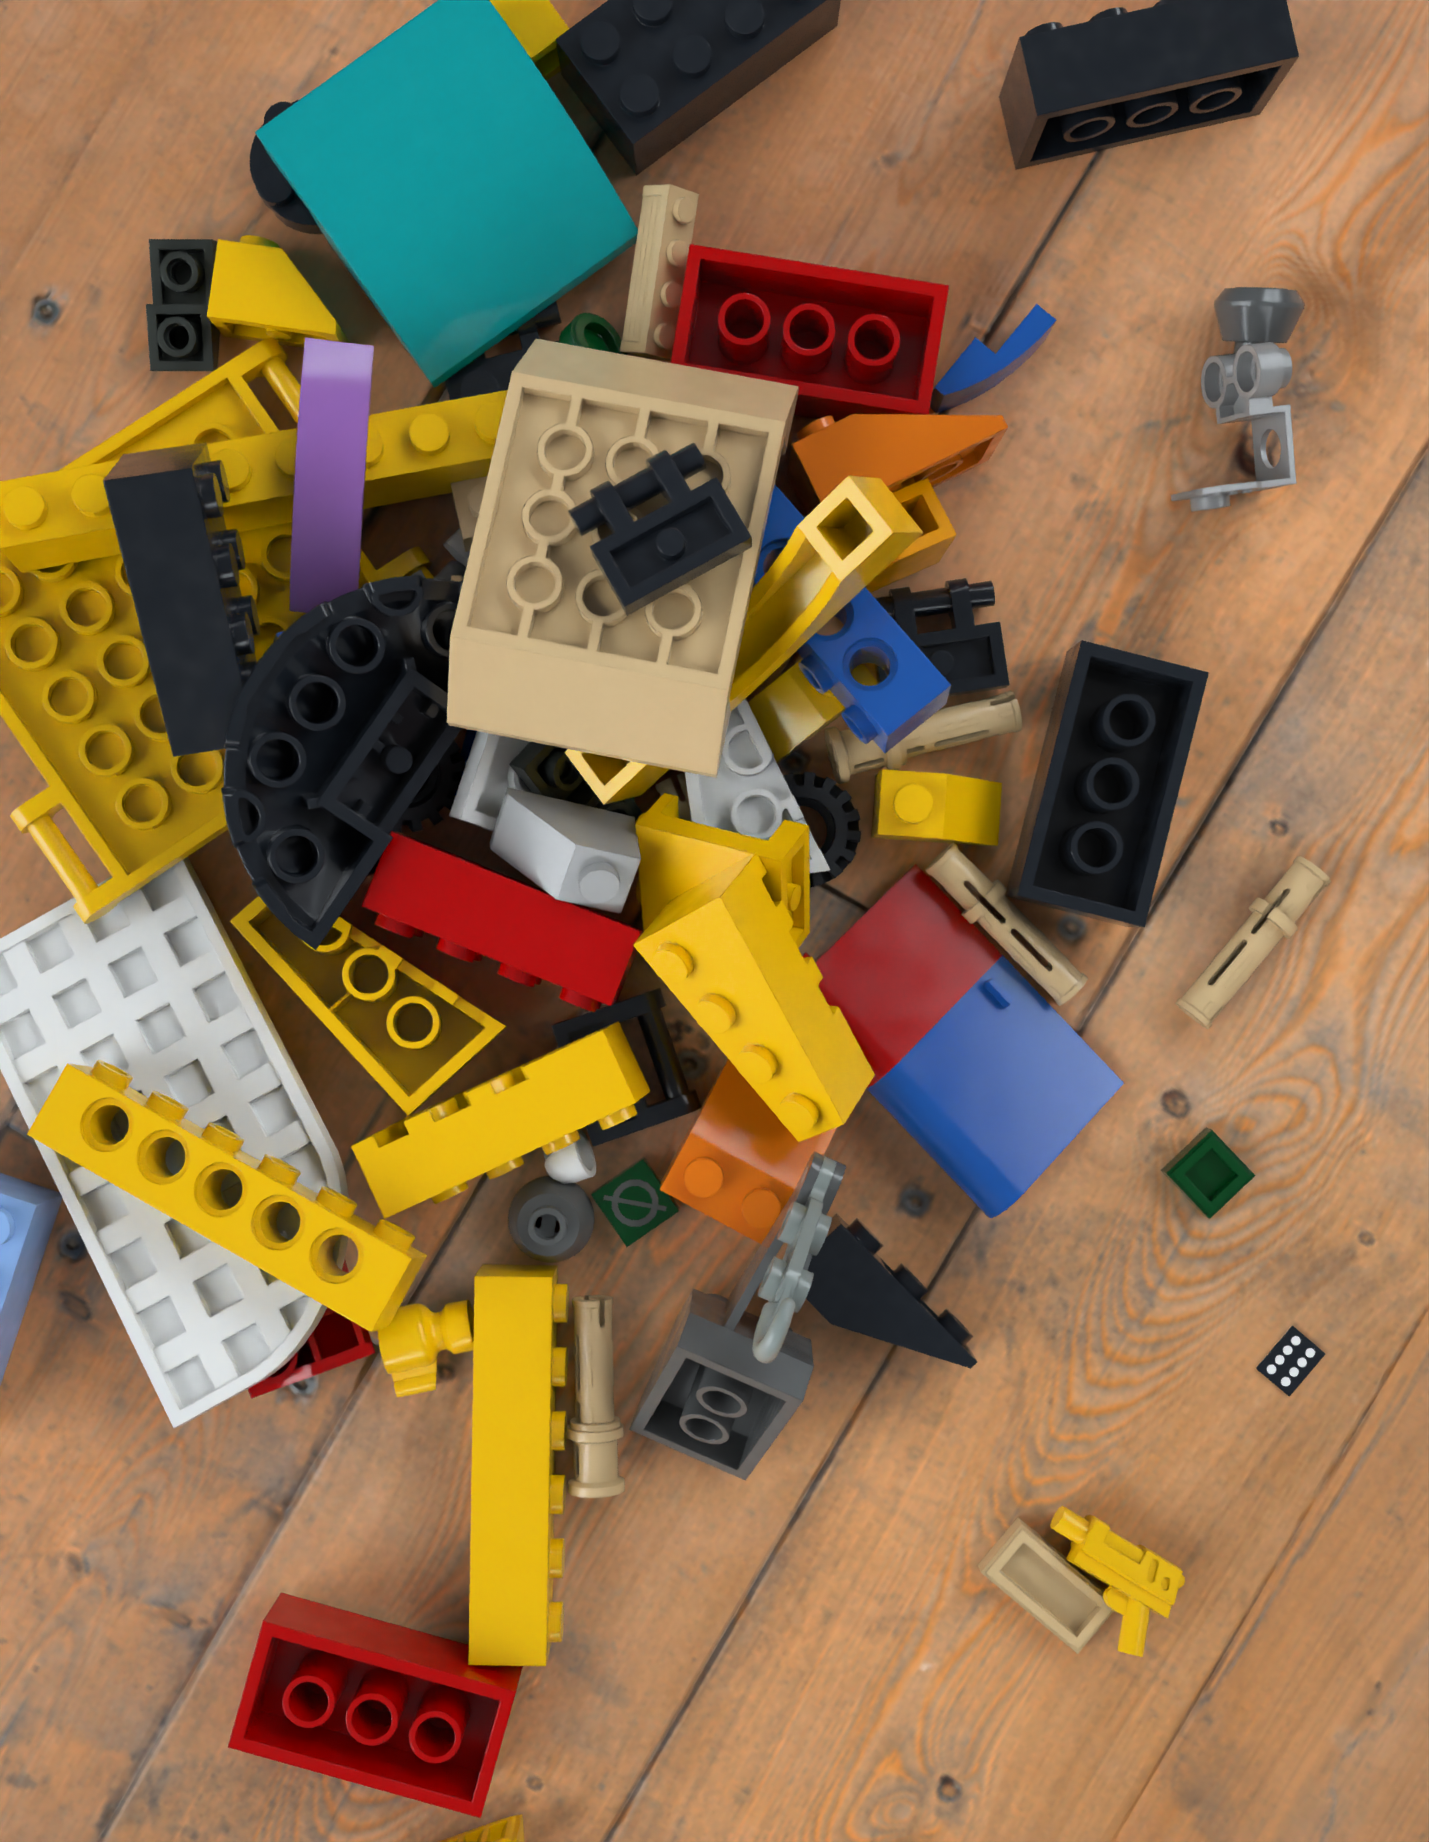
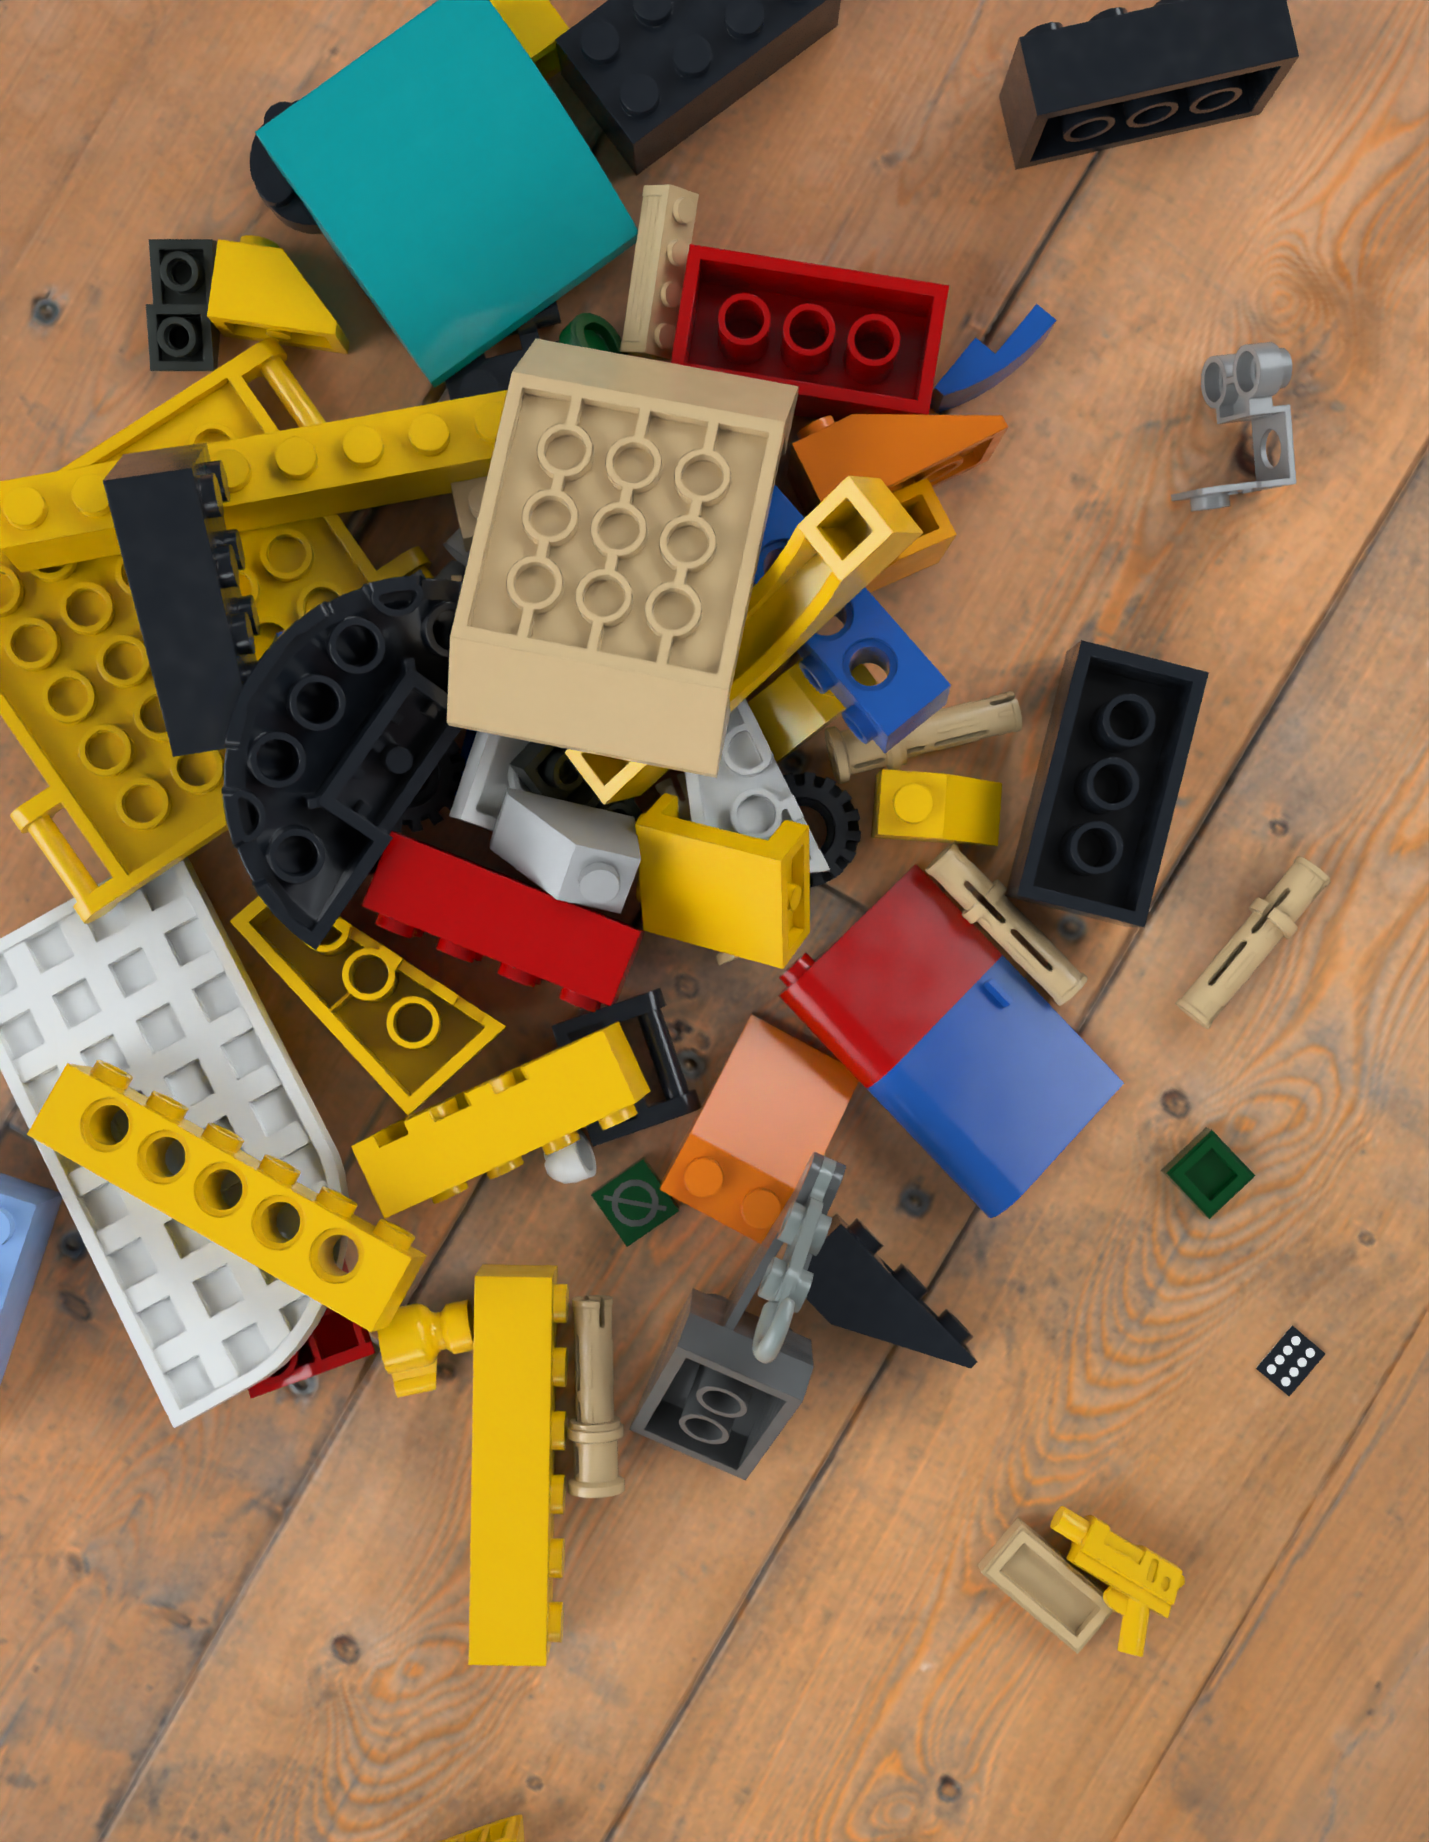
(329, 471): medium lavender slope -> none
(374, 1705): red brick -> none
(553, 1203): dark grey cone -> none
(669, 544): black plate -> none
(757, 997): yellow wedge -> none
(967, 654): black plate -> none
(1257, 314): dark grey cone -> none

